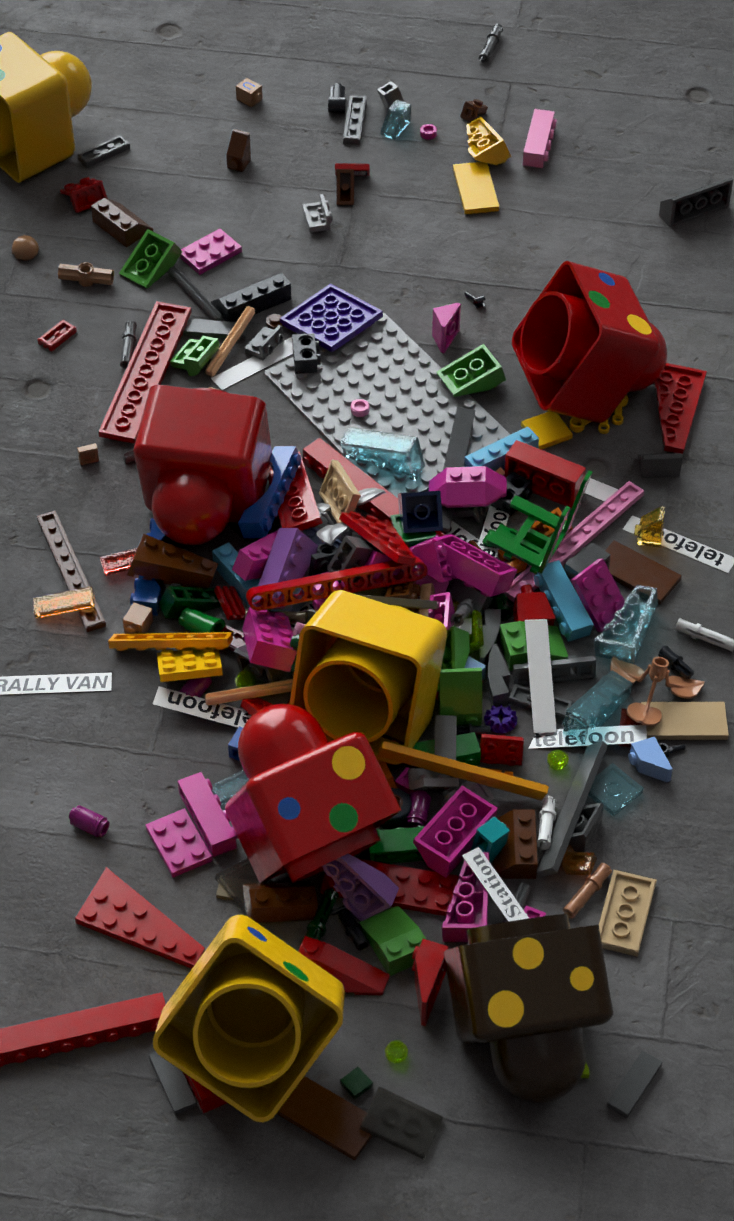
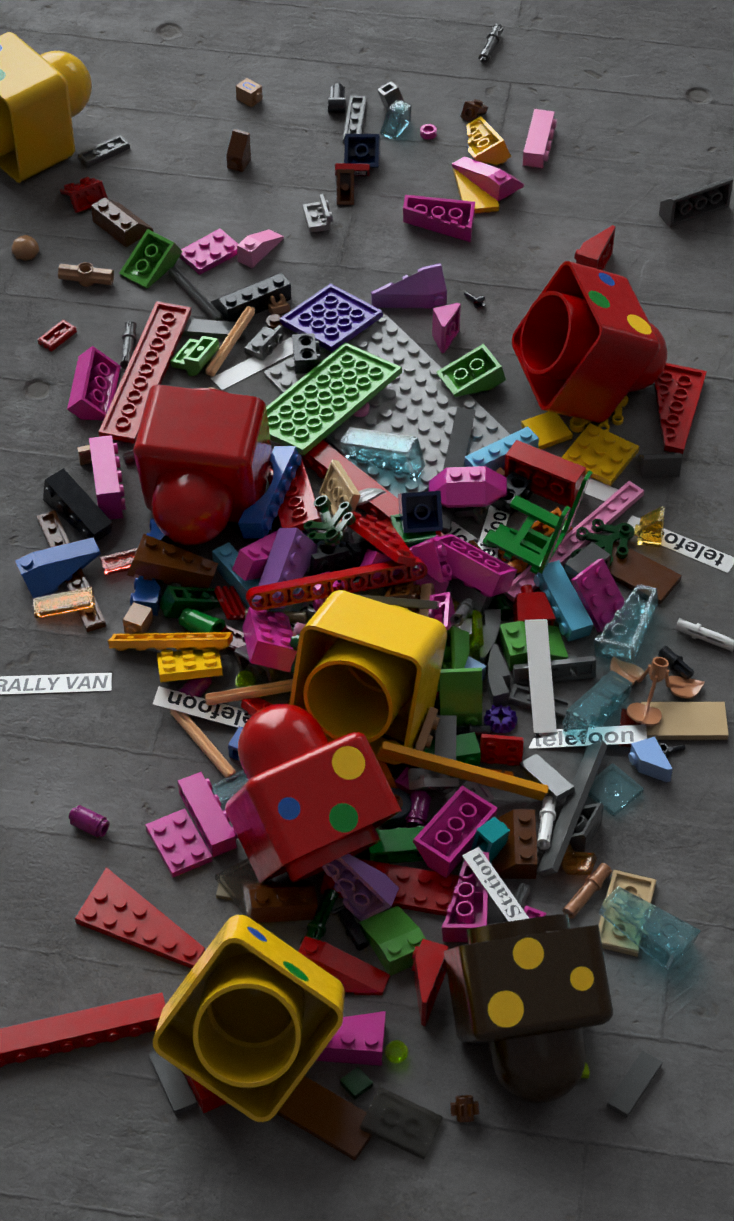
(52, 566): none -> blue wedge
(75, 506): none -> black wedge
(93, 385): none -> dark pink slope
(107, 476): none -> brick
(204, 743): none -> light nougat axle
(257, 246): none -> bright pink slope
(278, 307): none -> medium nougat tile
(328, 396): none -> bright green plate
(332, 536): none -> dark green plant
(351, 553): dark grey brick -> none
(358, 1040): none -> dark pink wedge
(362, 149): none -> dark blue slope
(420, 290): none -> medium lavender wedge
(431, 722): none -> medium nougat hinge
(440, 215): none -> dark pink wedge
(464, 1108): none -> reddish brown gear
(489, 178): none -> dark pink wedge
(544, 774): none -> tile
(557, 759): clear neon green plate -> none
(597, 250): none -> red slope
(601, 453): none -> yellow plate
(621, 532): none -> dark green plant
(649, 927): none -> clear light blue wedge

